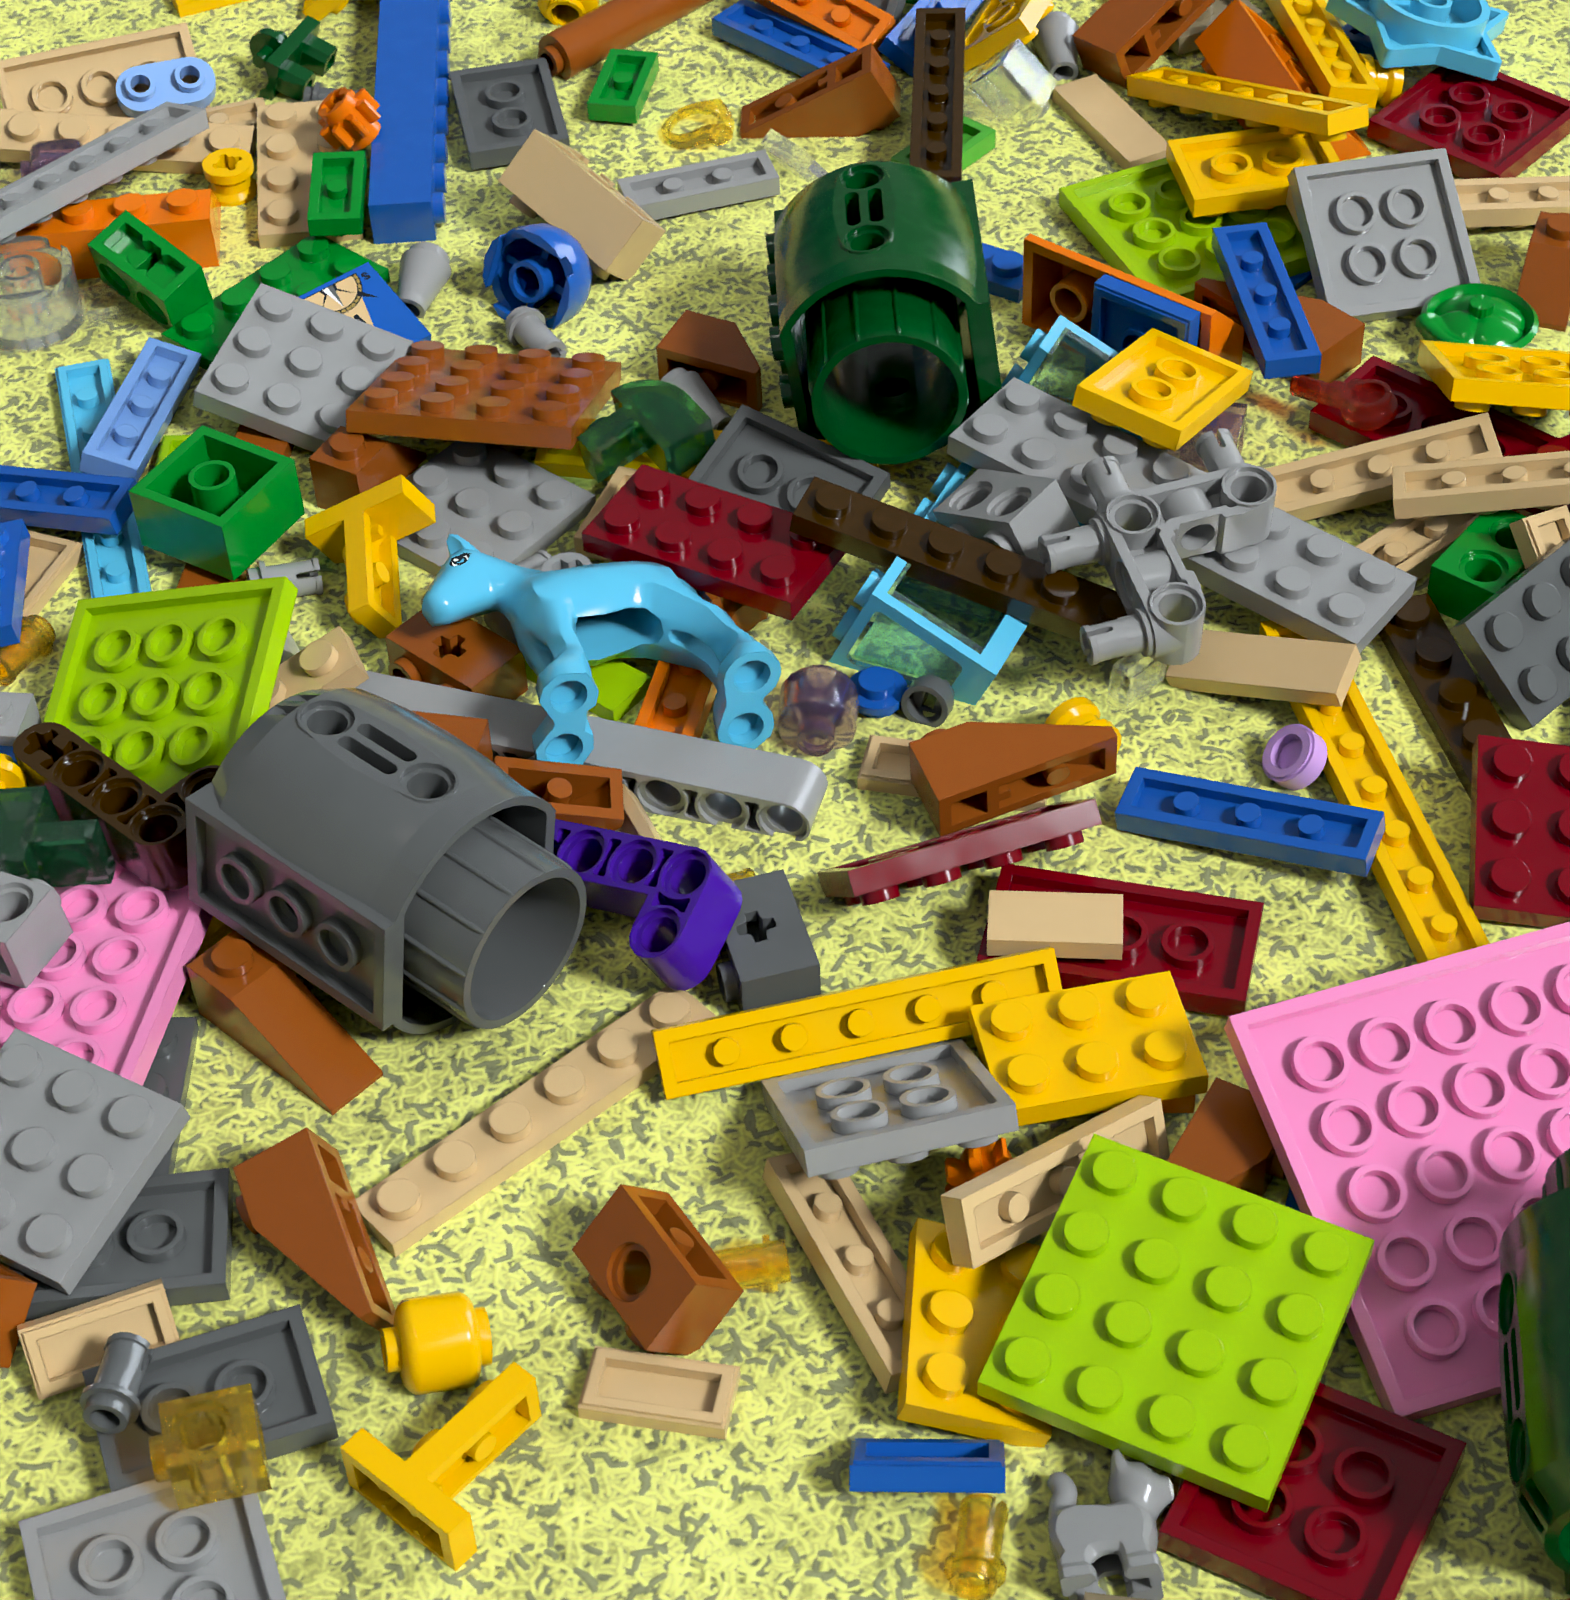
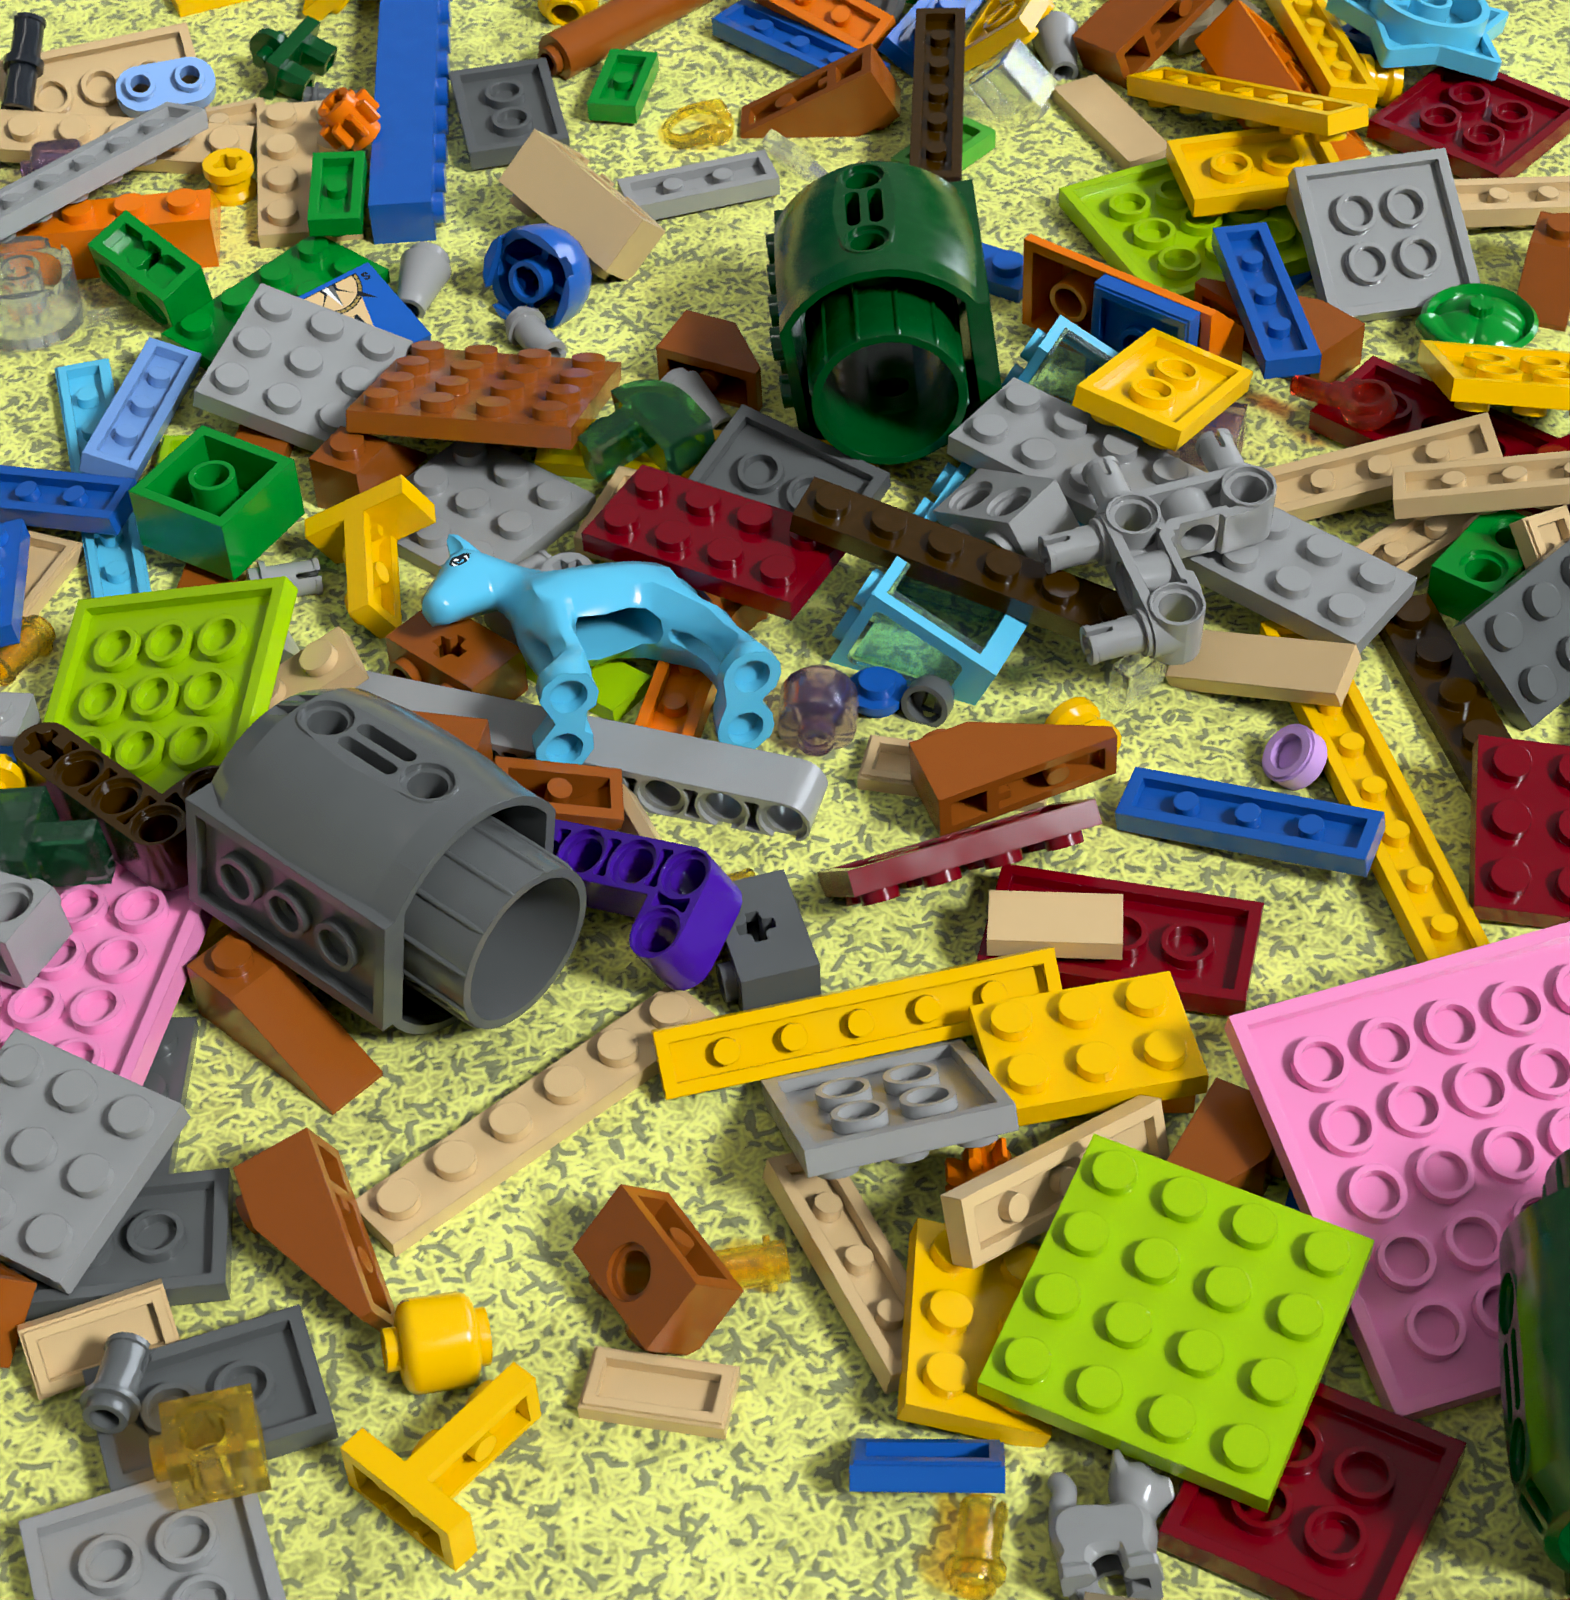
(23, 62): none -> black pin

